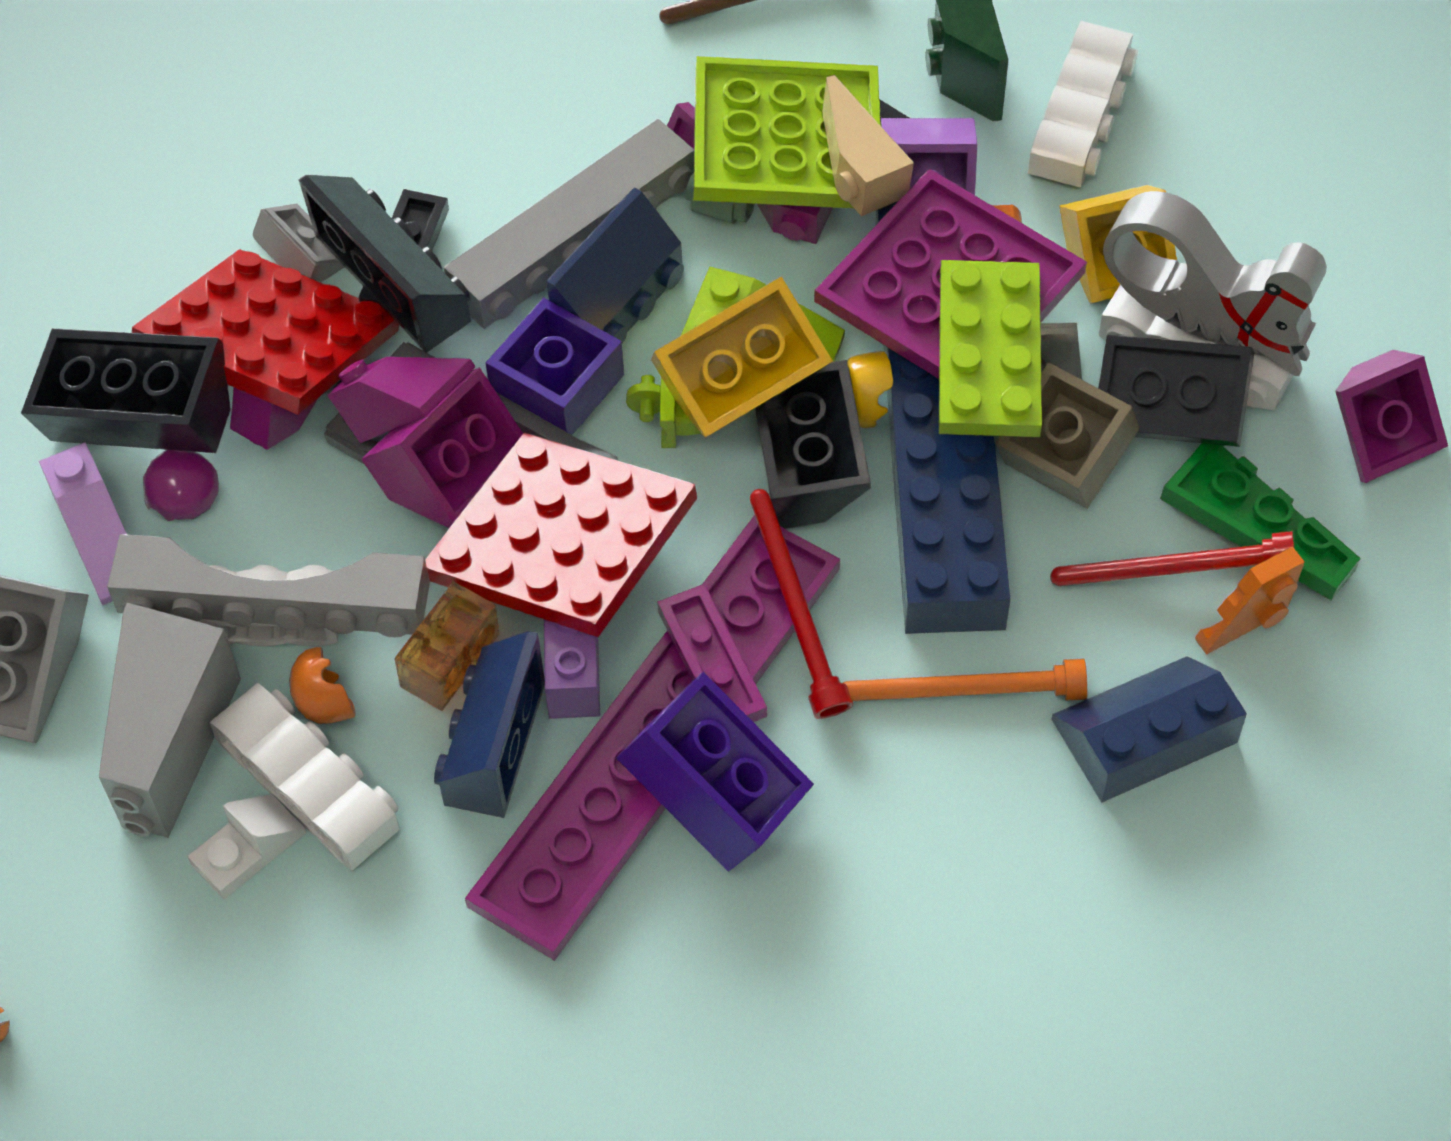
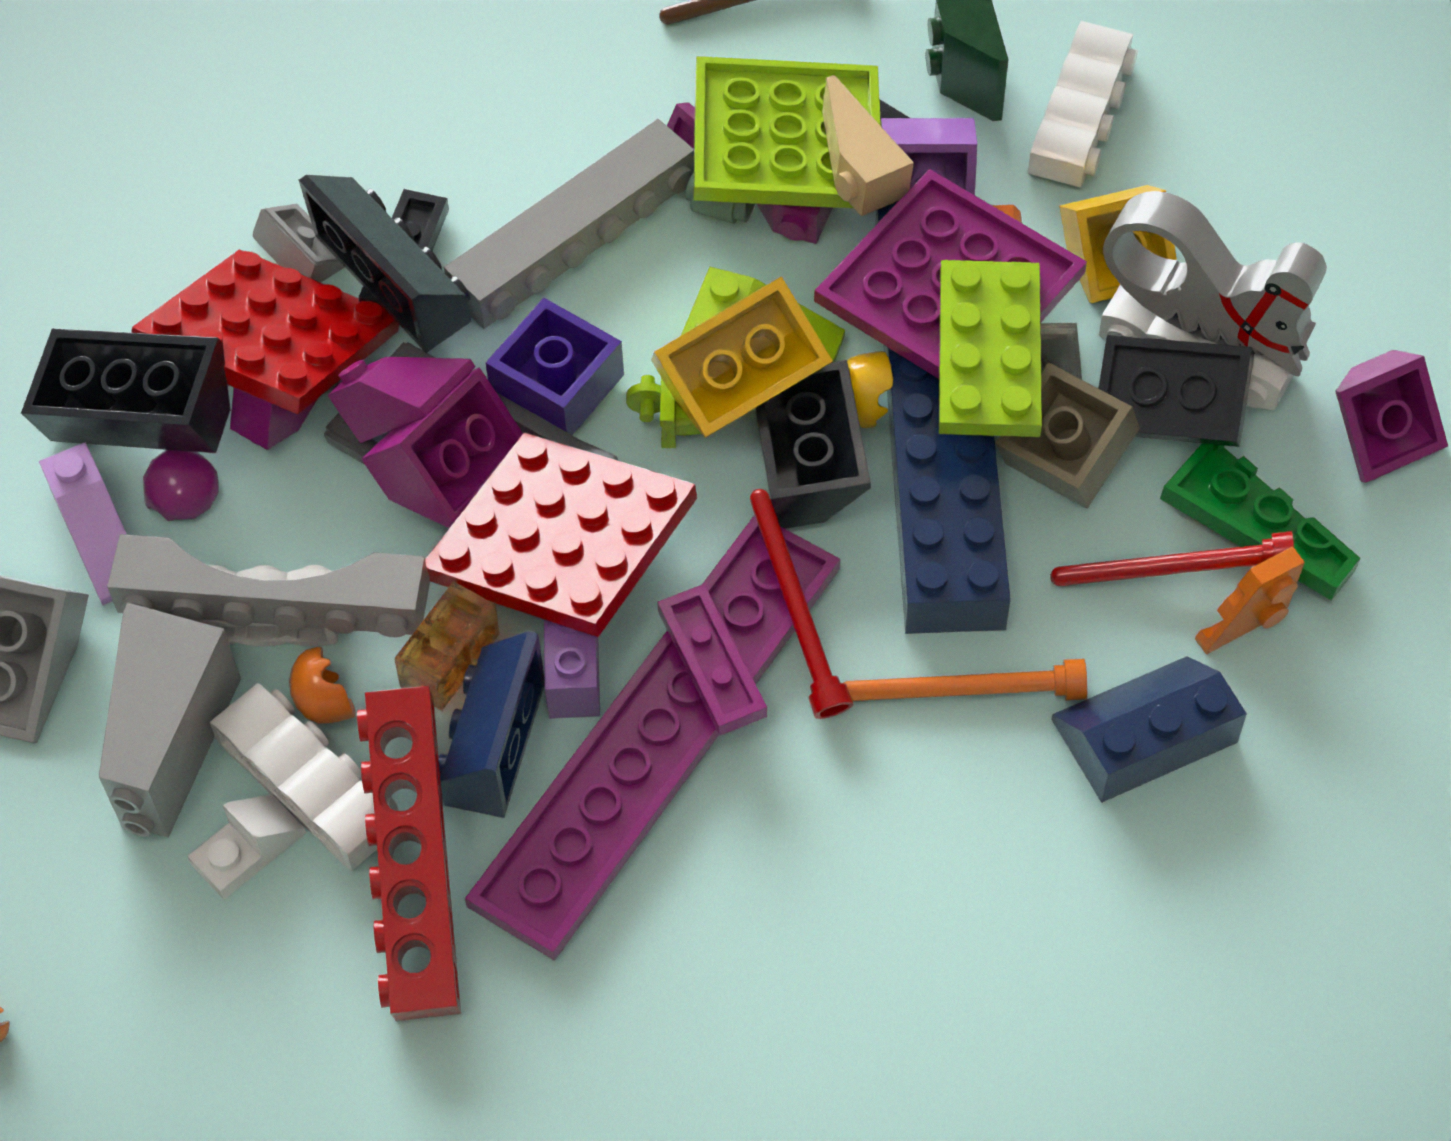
(436, 988): none -> red brick
(620, 268): dark blue slope -> none
(716, 772): dark purple slope -> none

